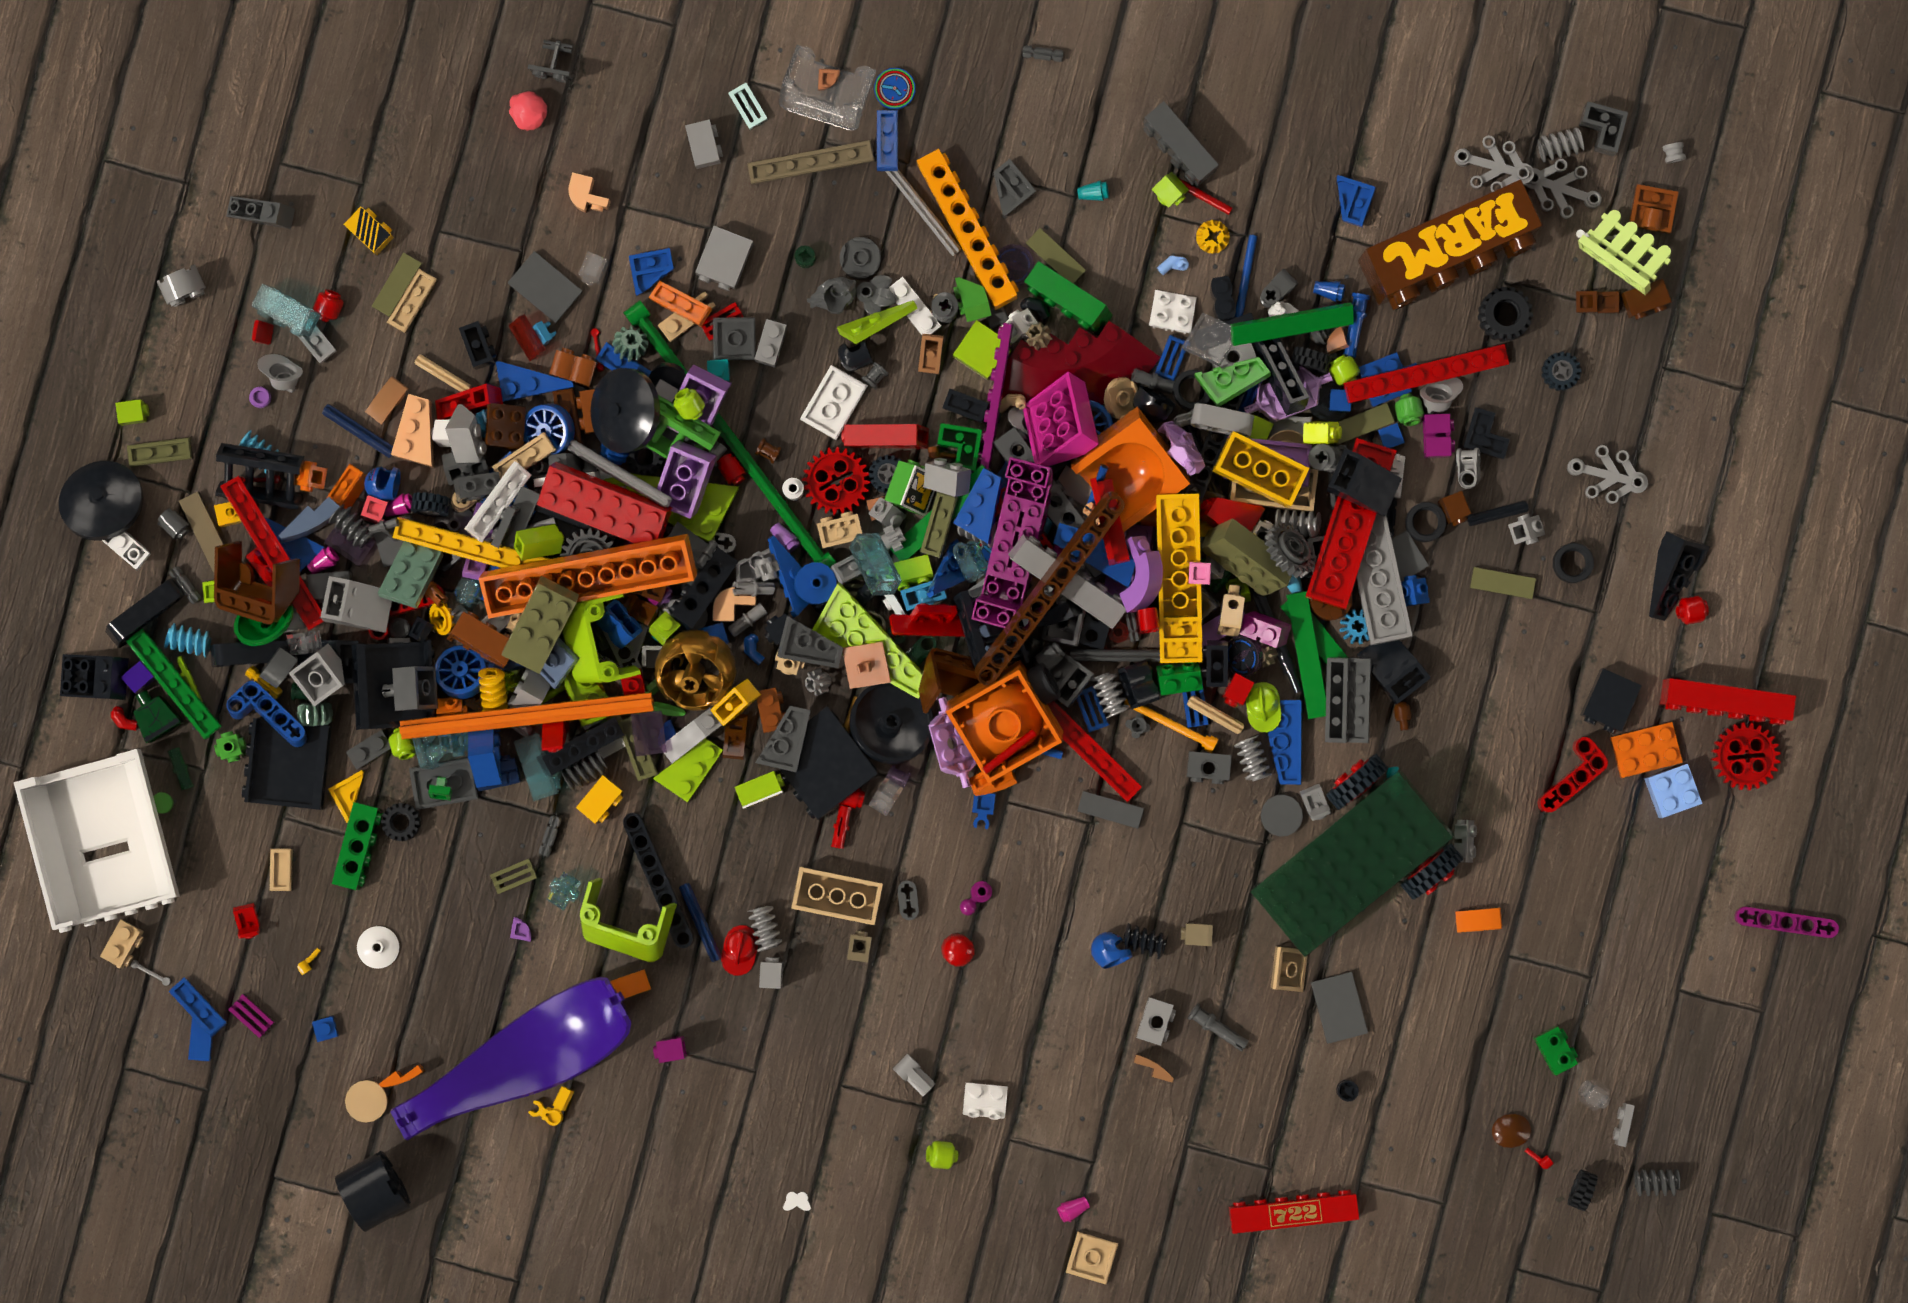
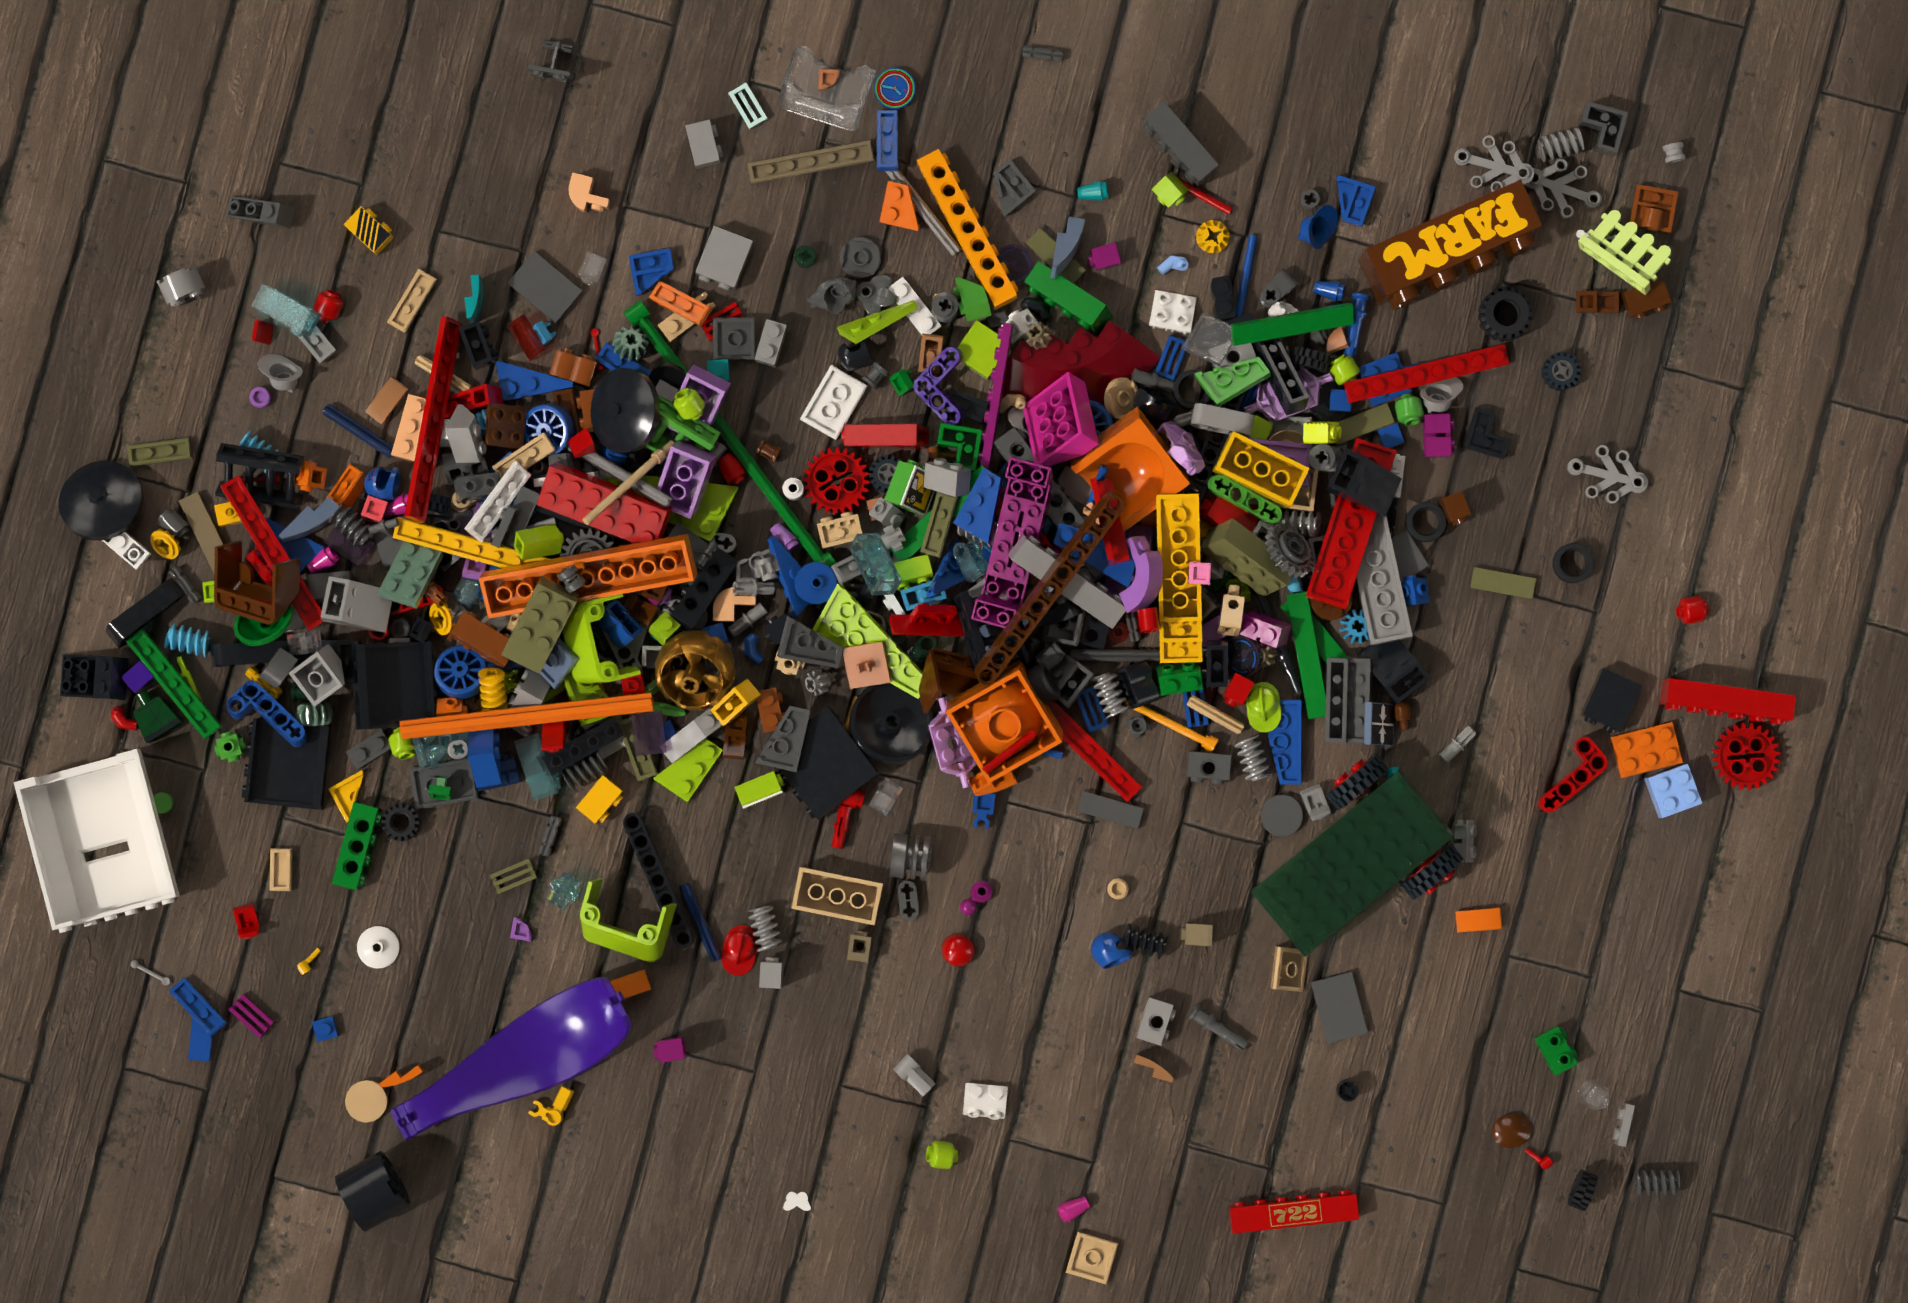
(122, 944): tan bracket -> none
(132, 412): lime brick -> none
(167, 550): none -> yellow gear
(180, 768): clear green pin -> none
(396, 284): olive tile -> none
(413, 688): dark grey brick -> none
(433, 420): none -> red plate
(451, 750): none -> light grey bush
(474, 303): none -> teal slope
(528, 110): coral hair -> none
(571, 578): none -> dark grey wheel
(581, 444): none -> red slope
(656, 458): none -> tan bar
(898, 207): none -> orange wing
(898, 776): clear purple bush -> none
(902, 382): none -> green tile
(910, 856): none -> flat silver wheel
(933, 382): none -> dark purple beam
(1067, 245): none -> sand blue slope
(1104, 257): none -> magenta brick
(1118, 888): none -> tan plate
(1243, 501): none -> bright green beam
(1312, 205): none -> dark grey bush
(1319, 227): none -> blue piece
(1379, 724): none -> tile
(1458, 744): none -> light grey axle
(1468, 465): light grey piece -> none
(1497, 513): black axle -> none
(1526, 529): light grey brick -> none
(1675, 564): black wedge -> none
(1796, 926): magenta beam -> none

